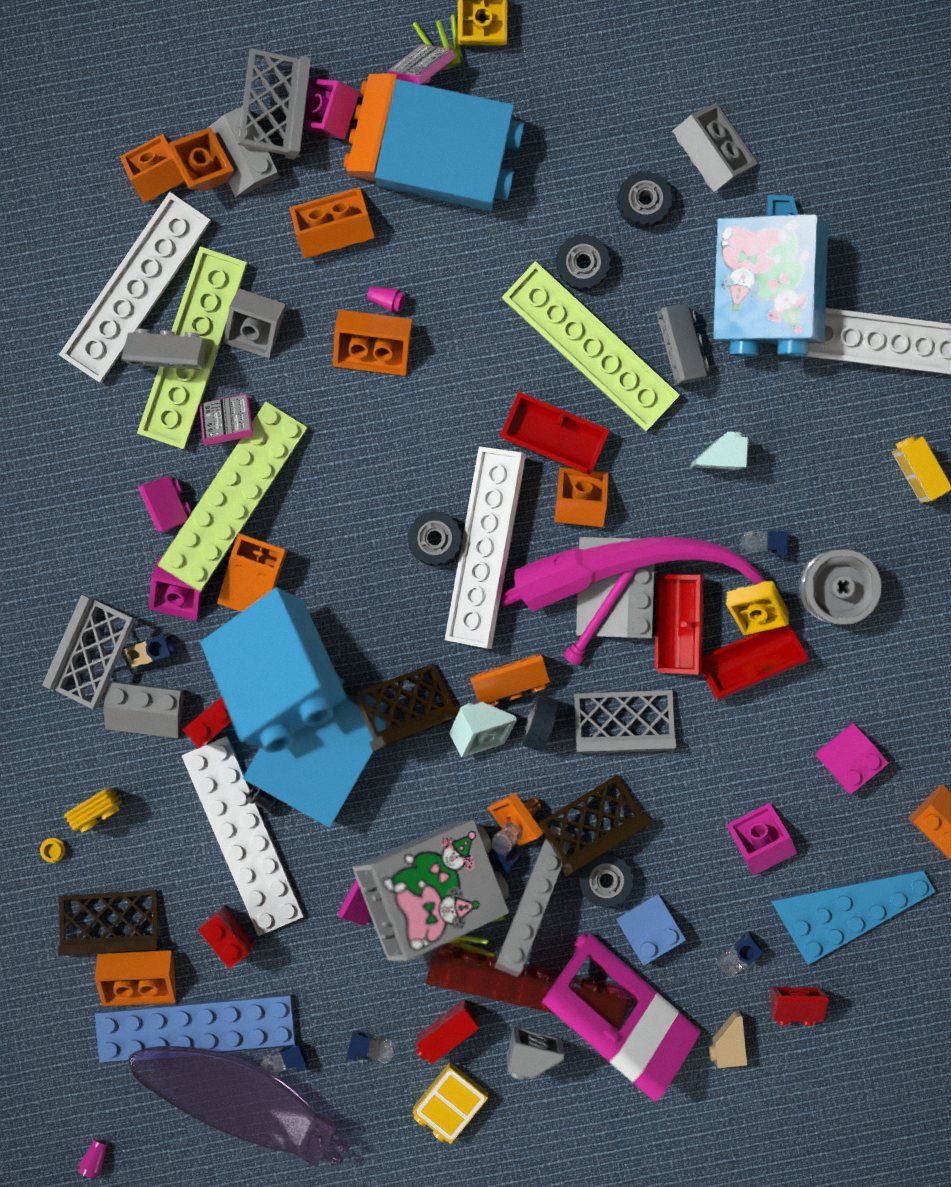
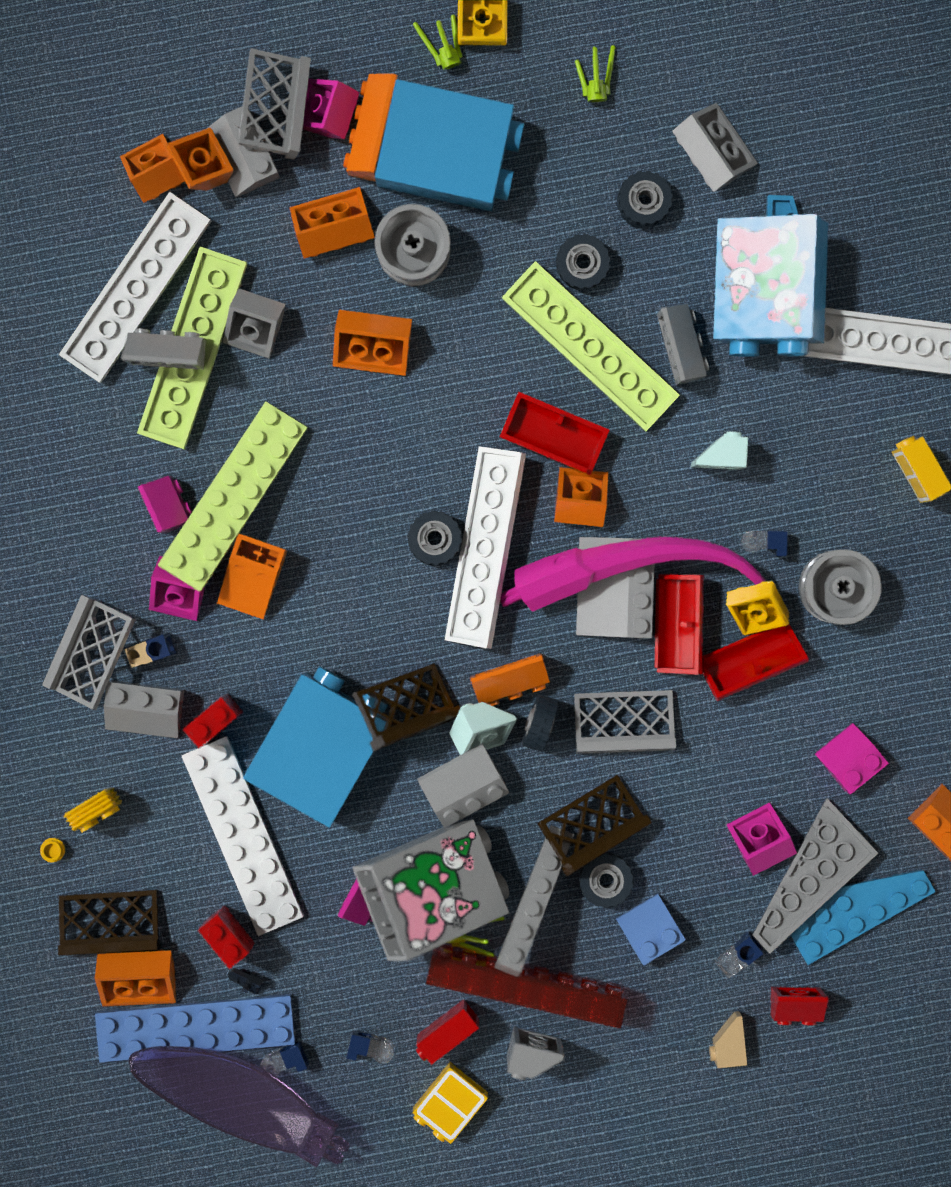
(93, 1160): dark pink cone -> none
(225, 419): tile -> none
(249, 982): none -> black piece
(262, 799): black bush -> none
(273, 671): dark azure brick -> none
(387, 298): dark pink cone -> none
(404, 227): none -> light grey piece
(422, 64): tile -> none
(463, 785): none -> light grey slope
(503, 848): leg -> none
(513, 810): orange tile -> none
(576, 652): dark pink piece -> none
(597, 90): none -> lime plant
(651, 1040): dark pink piece -> none
(823, 864): none -> light grey wing

